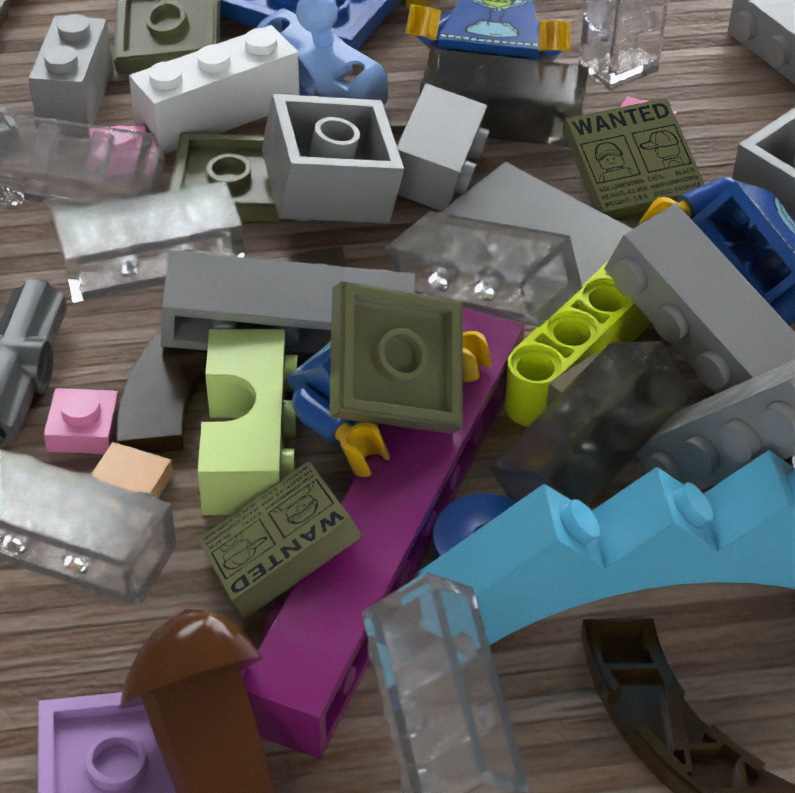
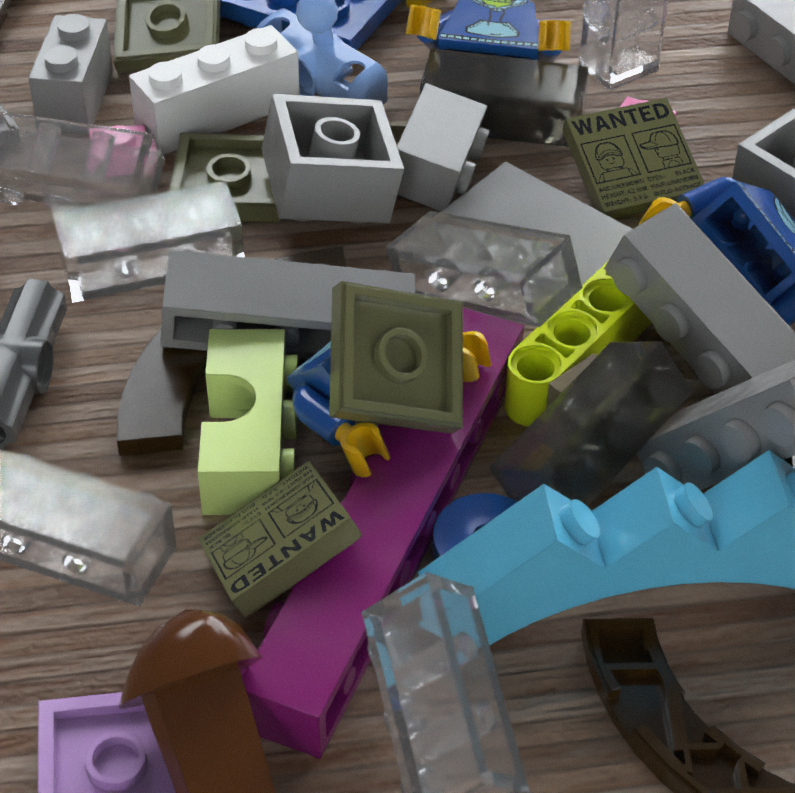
(81, 421): bright pink plate -> none
(134, 469): light nougat tile -> none

